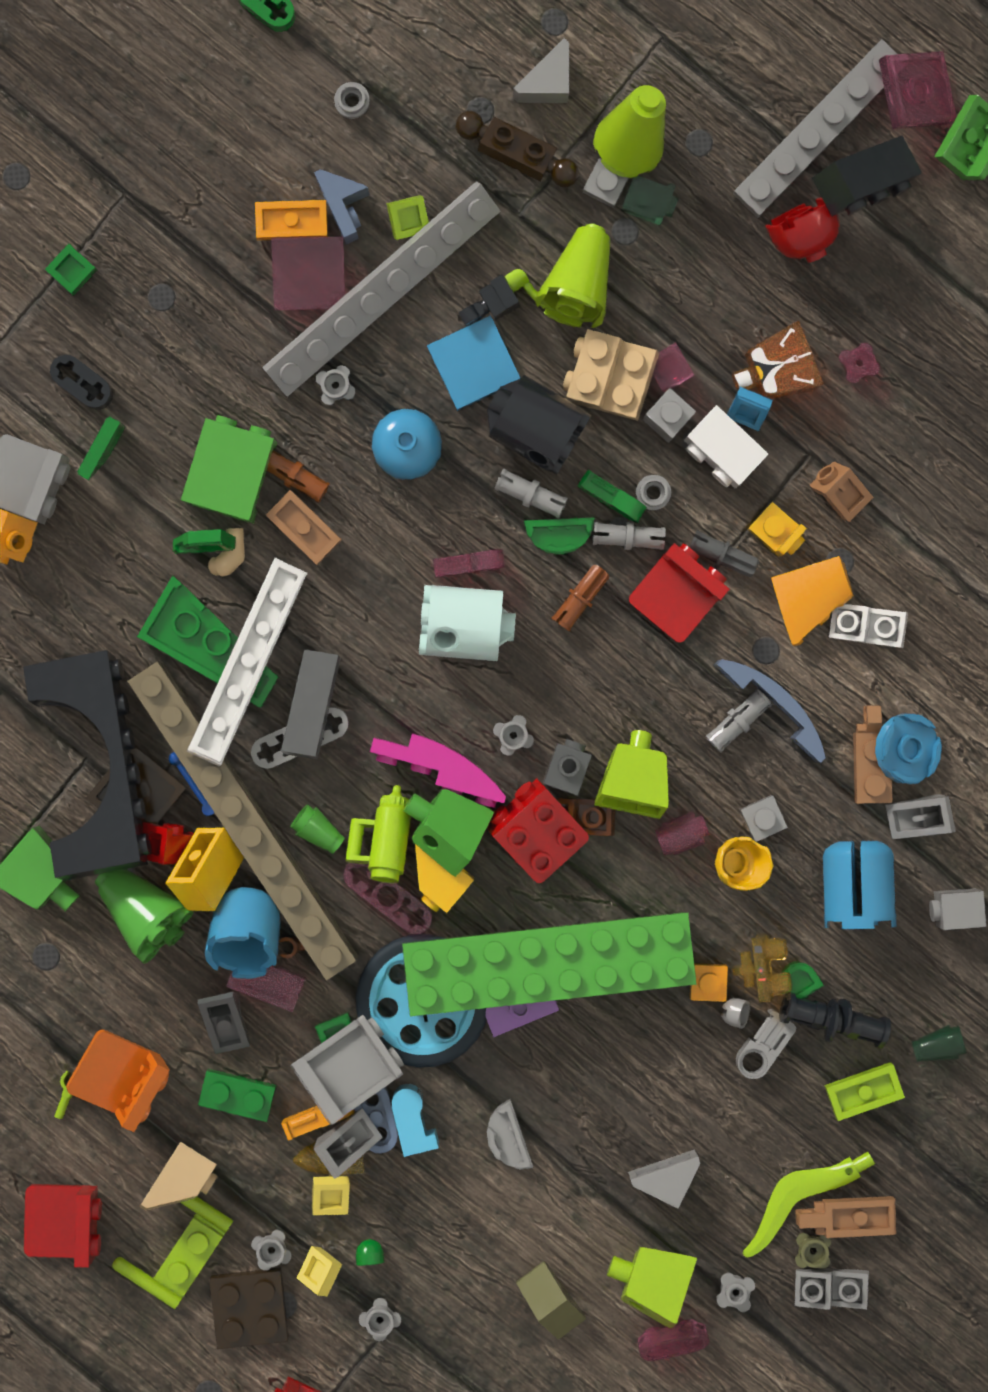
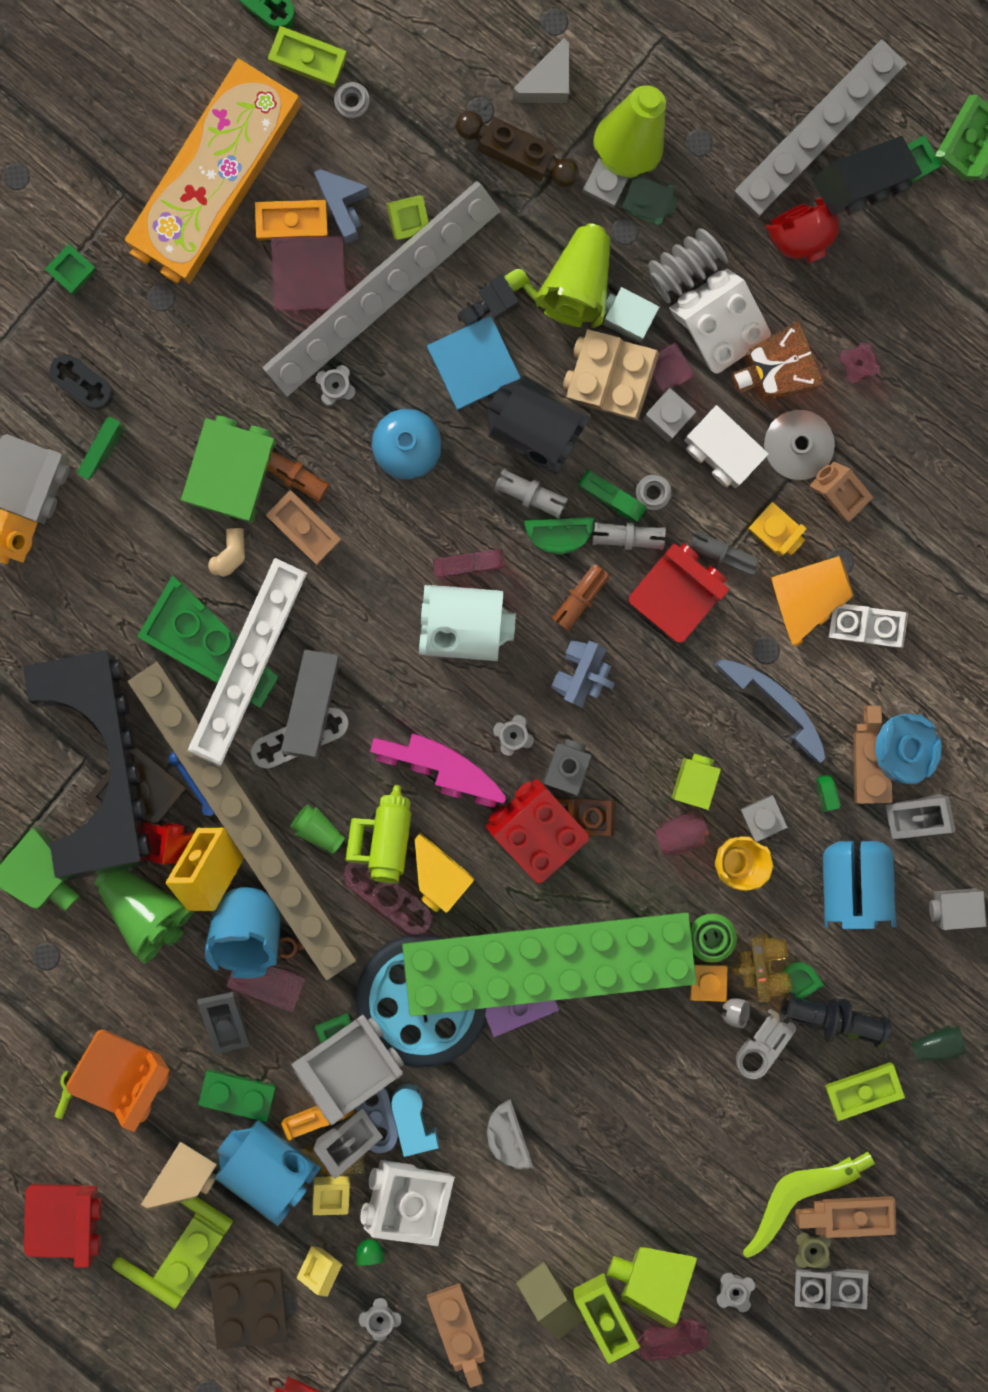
(204, 541): green tile -> none
(212, 172): none -> brick
(264, 1170): none -> dark azure cylinder
(265, 1258): light grey plate -> none
(307, 56): none -> lime plate
(406, 1203): none -> white plate
(448, 828): bright green torso -> none
(458, 1331): none -> medium nougat hinge
(589, 675): none -> sand blue hips
(606, 1318): none -> lime brick
(629, 314): none -> light aqua brick
(635, 778): lime torso -> none
(668, 1178): light grey slope -> none
(685, 263): none -> light grey piece
(696, 781): none -> lime brick
(713, 948): none -> bright green cone
(722, 319): none -> white bracket
(739, 720): light grey pin -> none
(749, 408): dark azure tile -> none
(786, 457): none -> light grey dish
(827, 793): none -> green tile
(917, 90): clear pink plate -> none
(924, 157): none -> green tile

